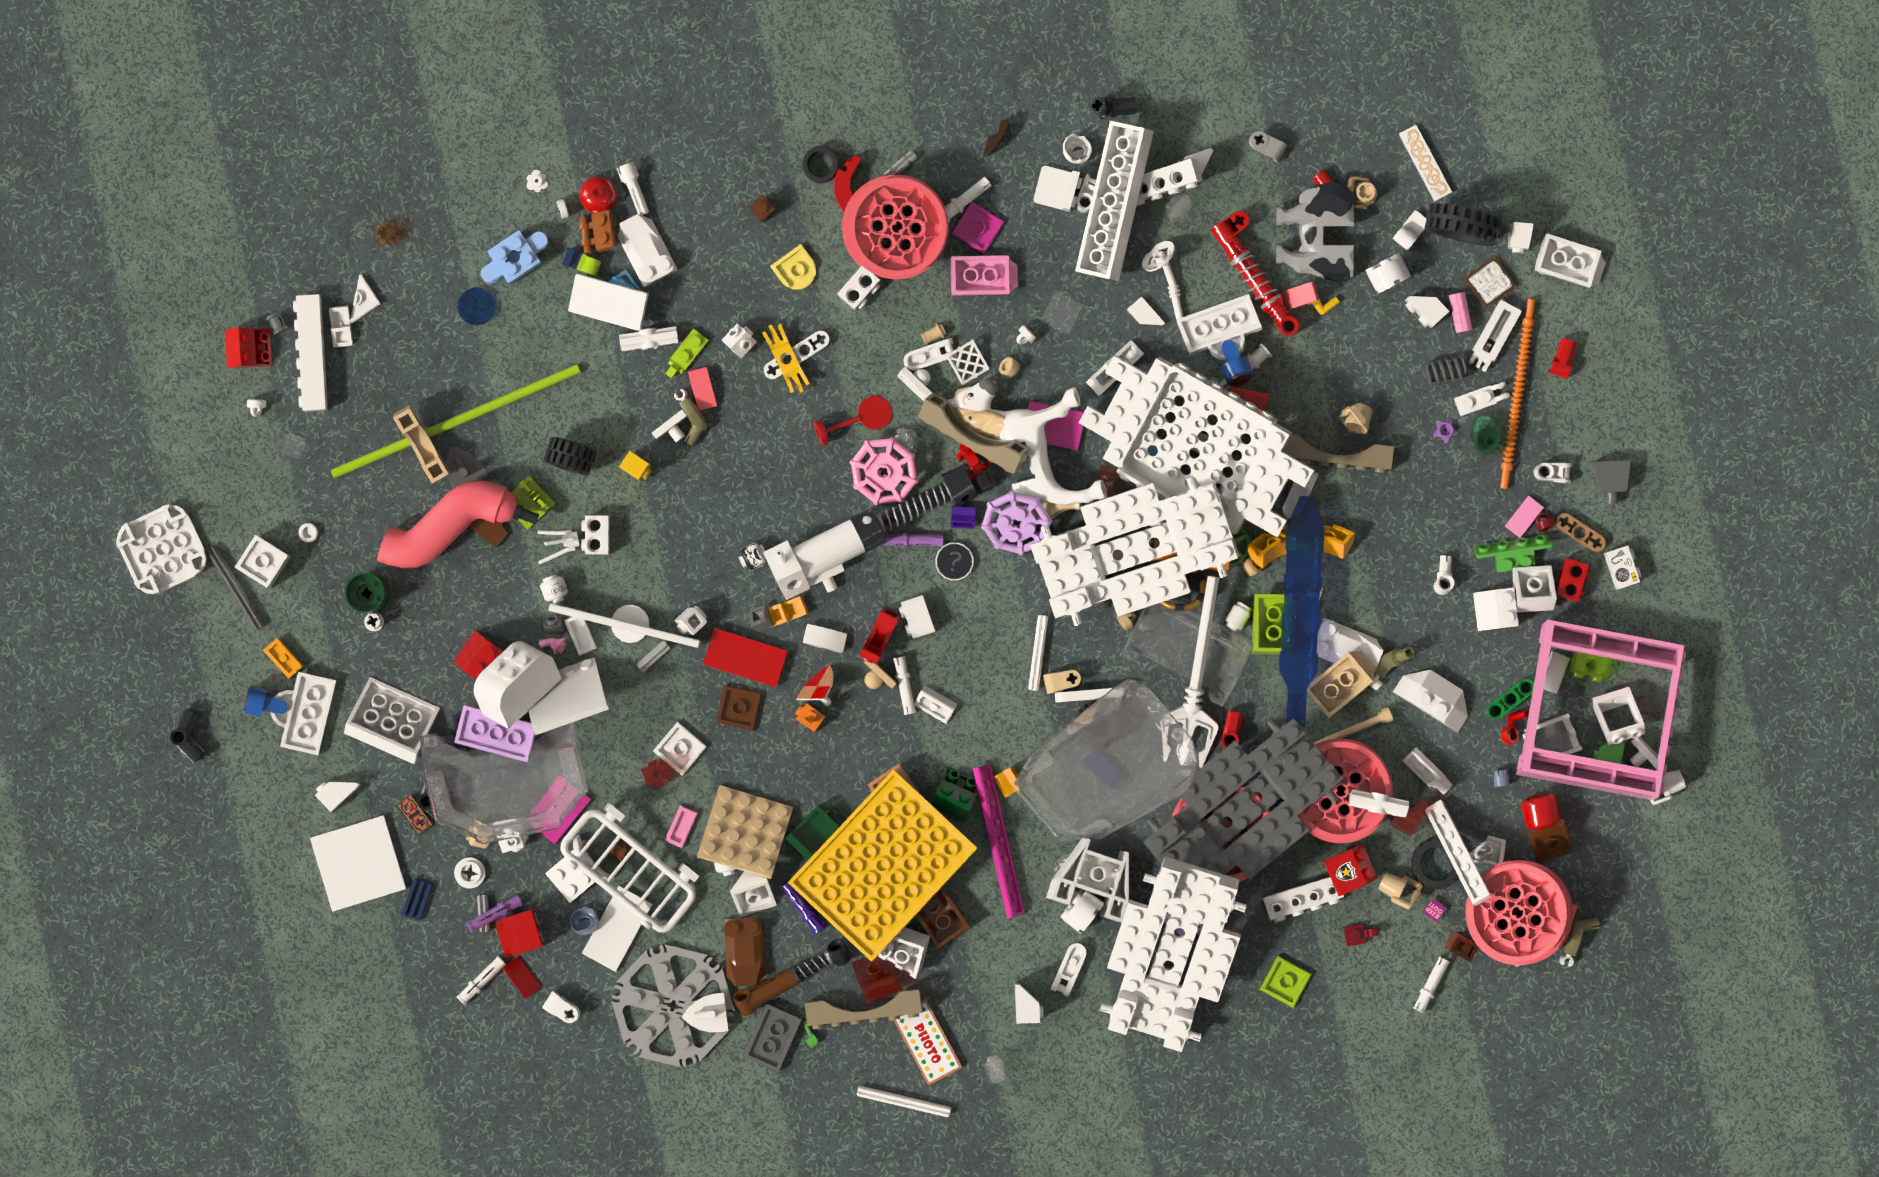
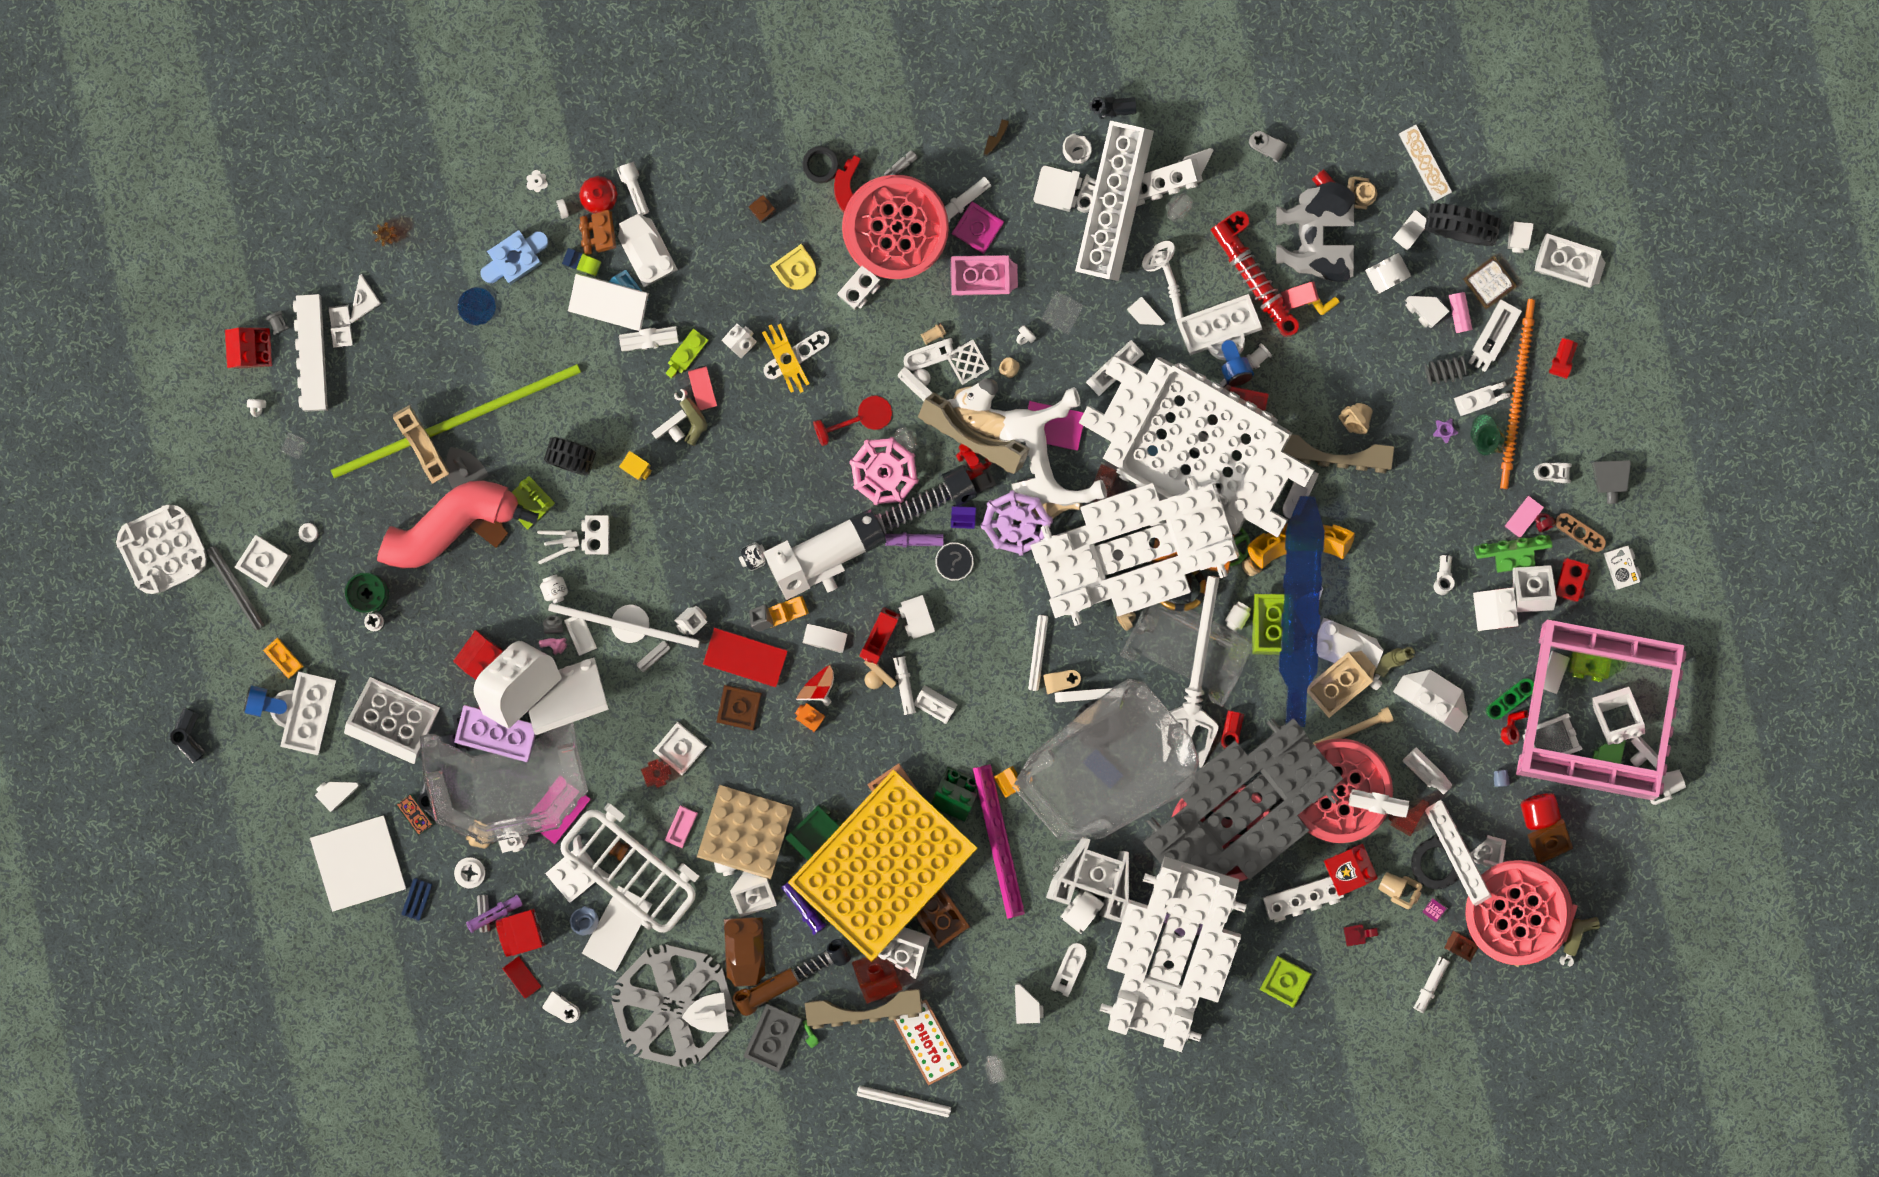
(497, 964): white pin -> none

